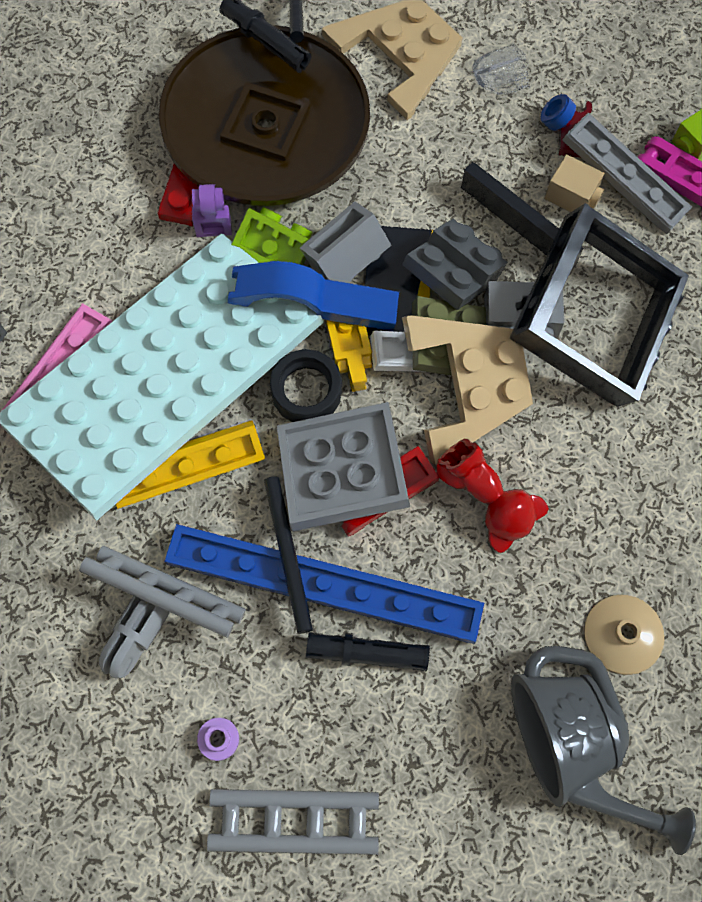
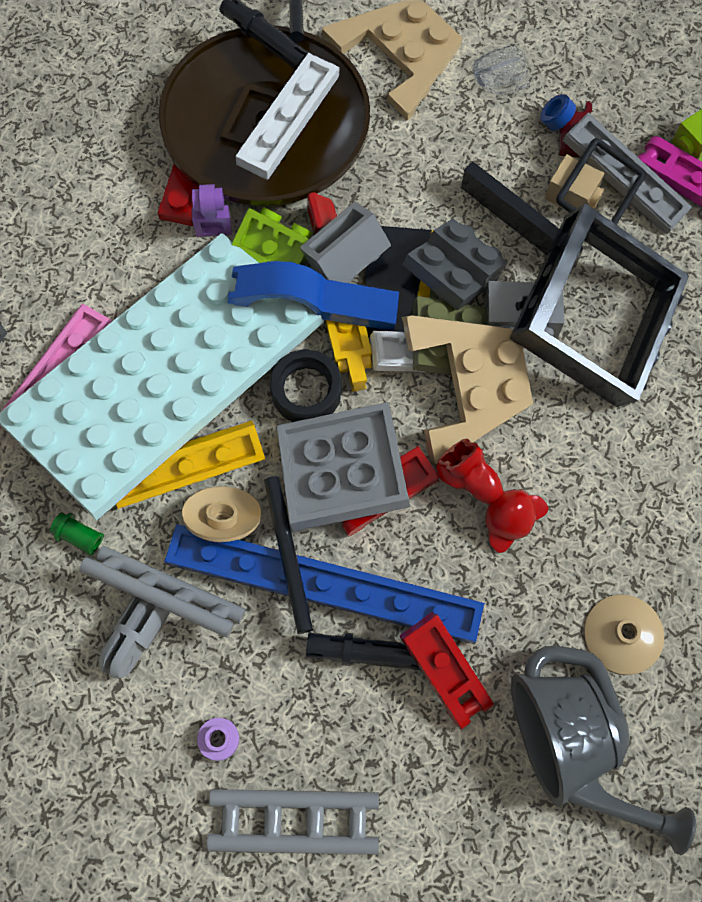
(67, 528): none -> green pin
(221, 514): none -> tan dish
(287, 116): none -> white plate
(320, 211): none -> red slope
(446, 669): none -> red plate
(615, 154): none -> black piece

